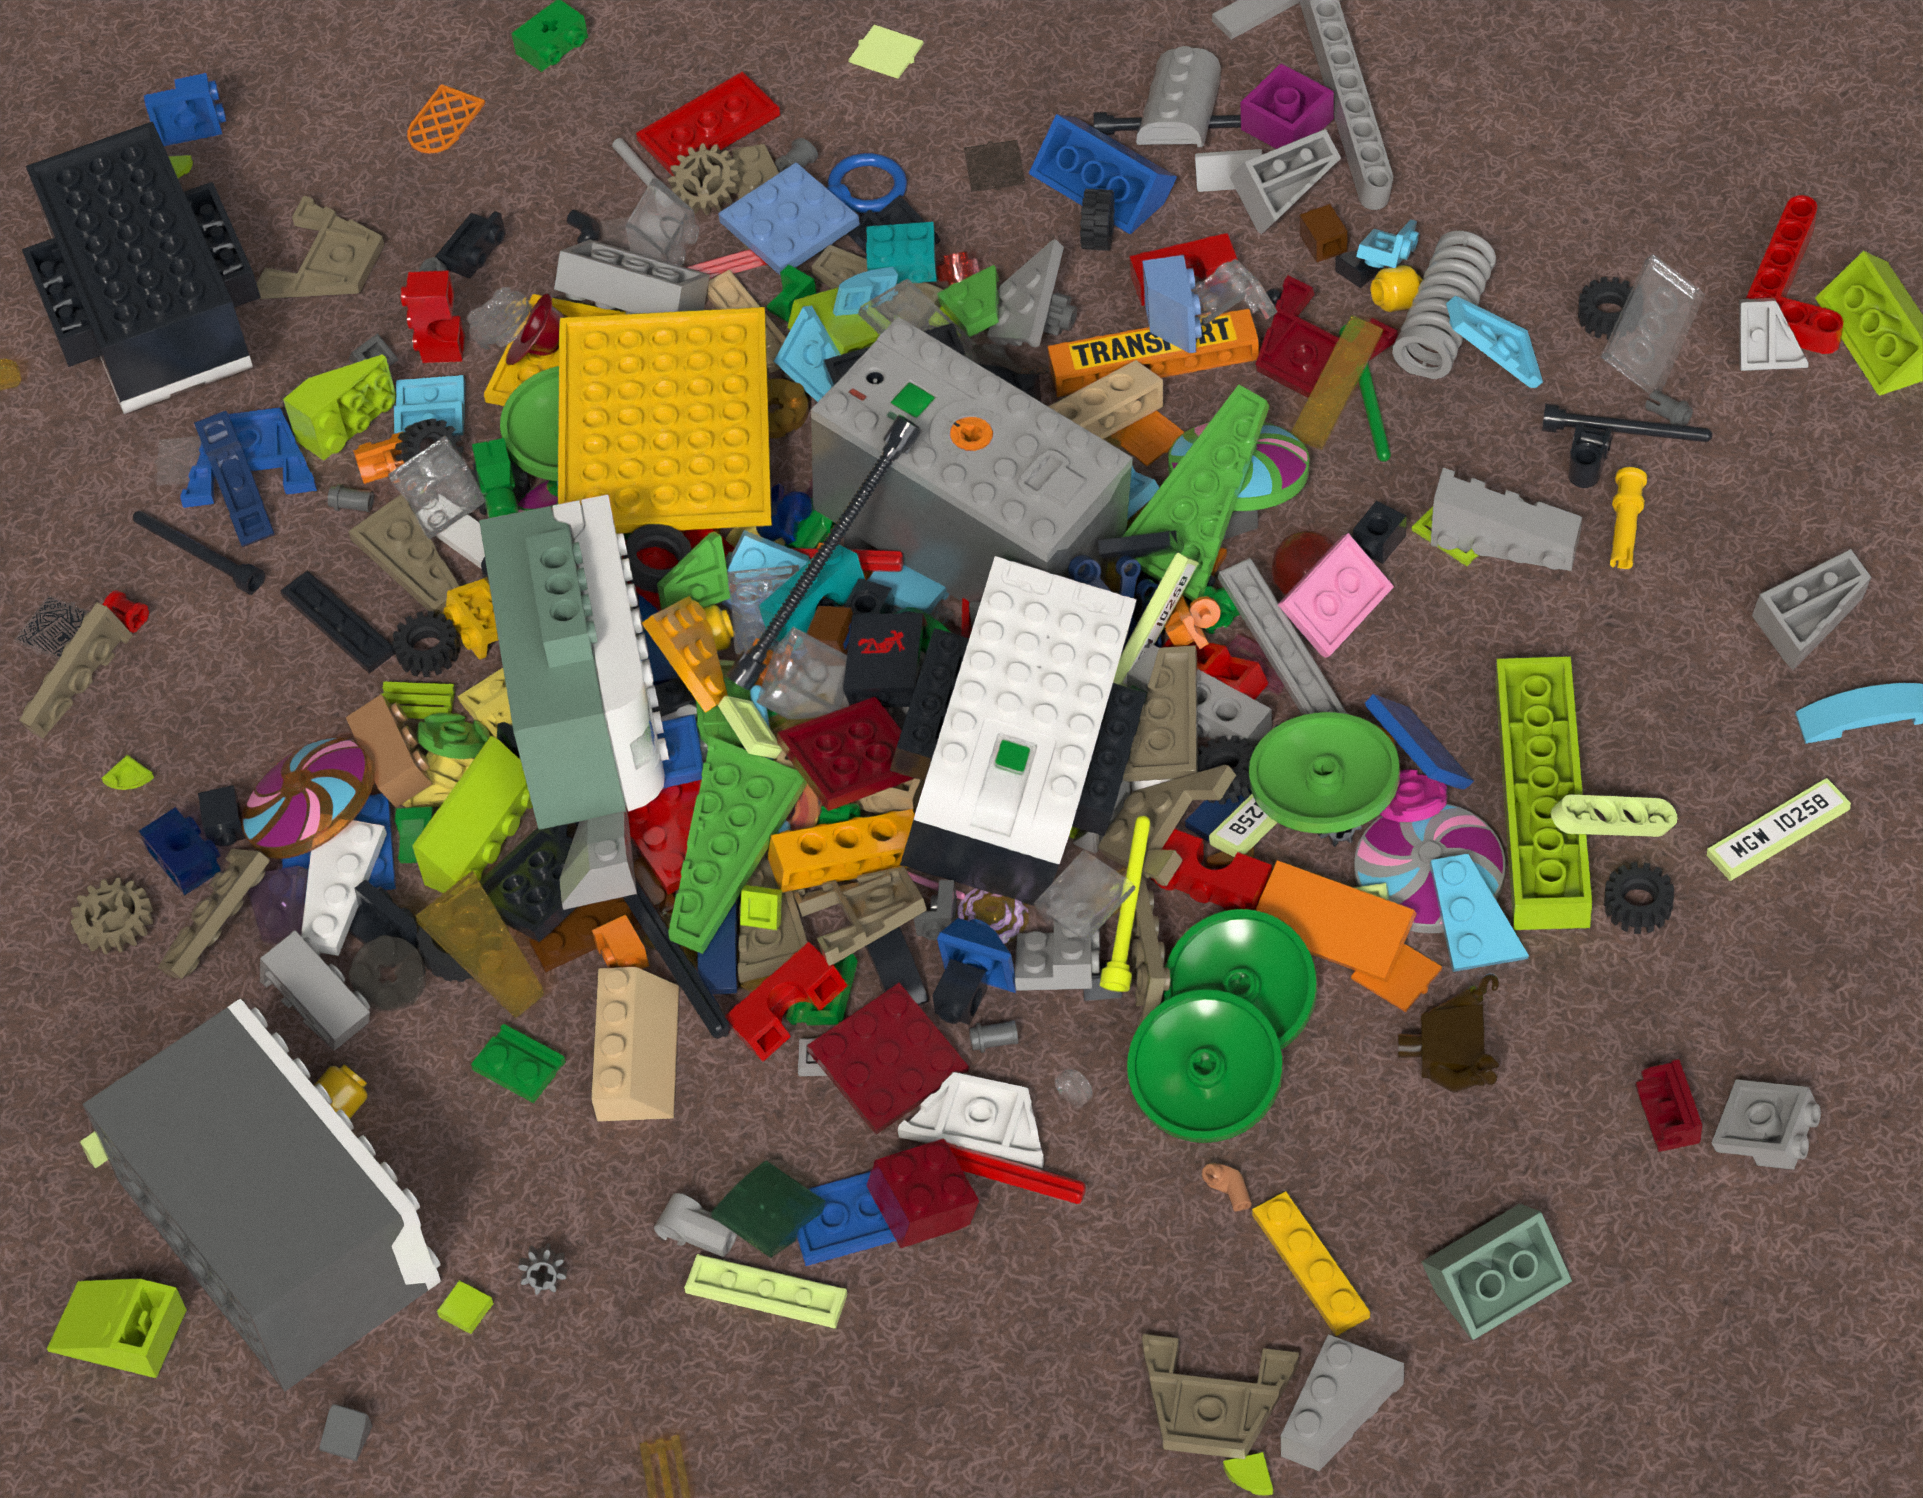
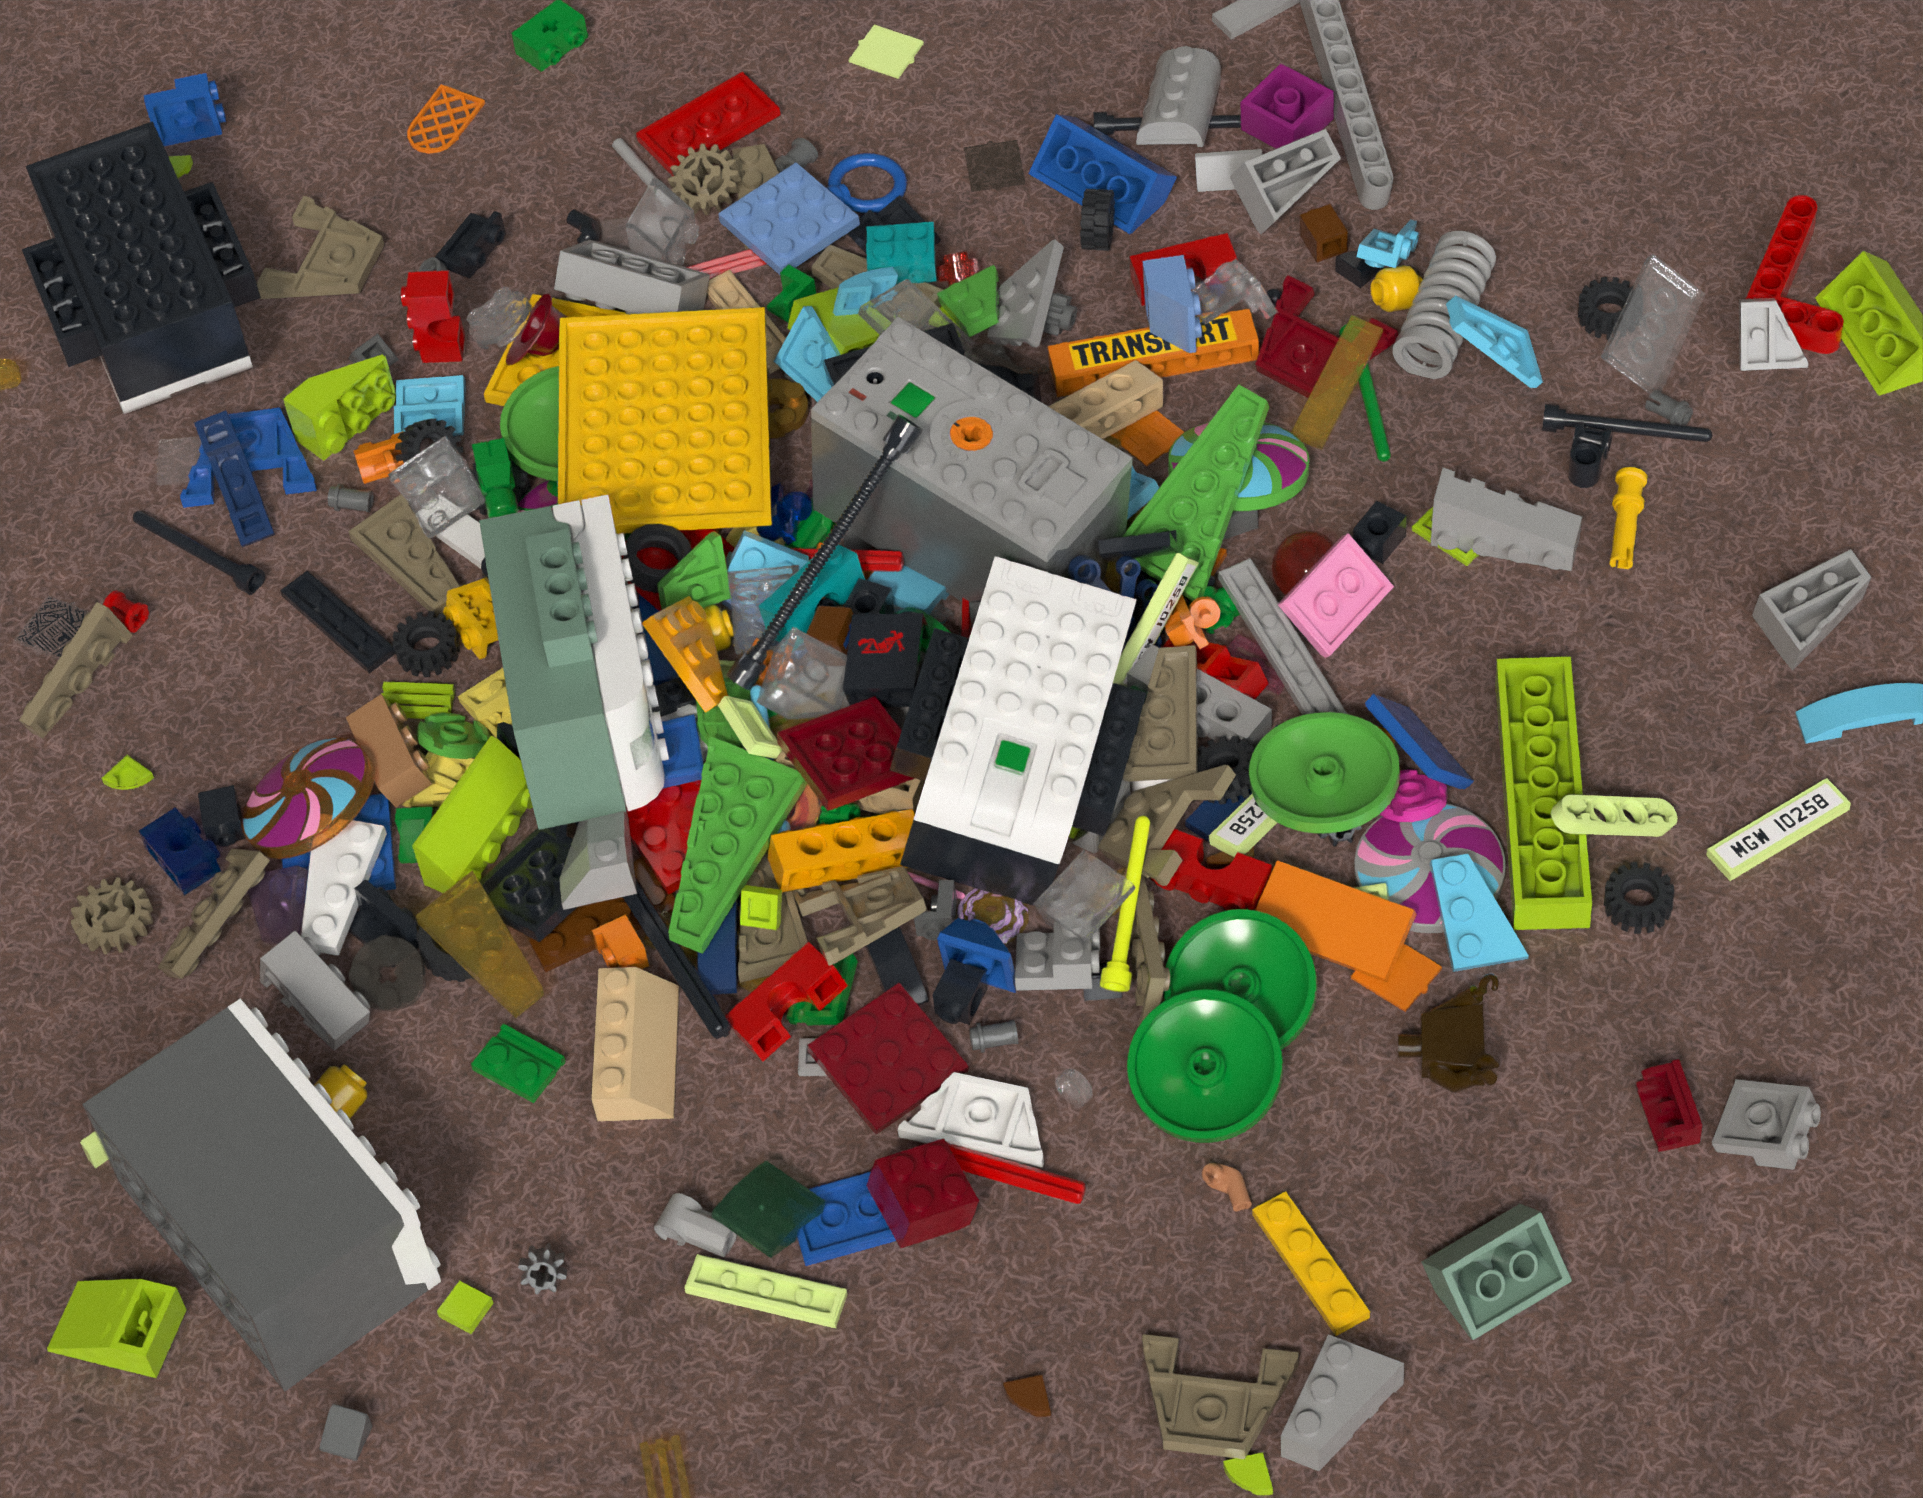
(1029, 1395): none -> reddish brown tile

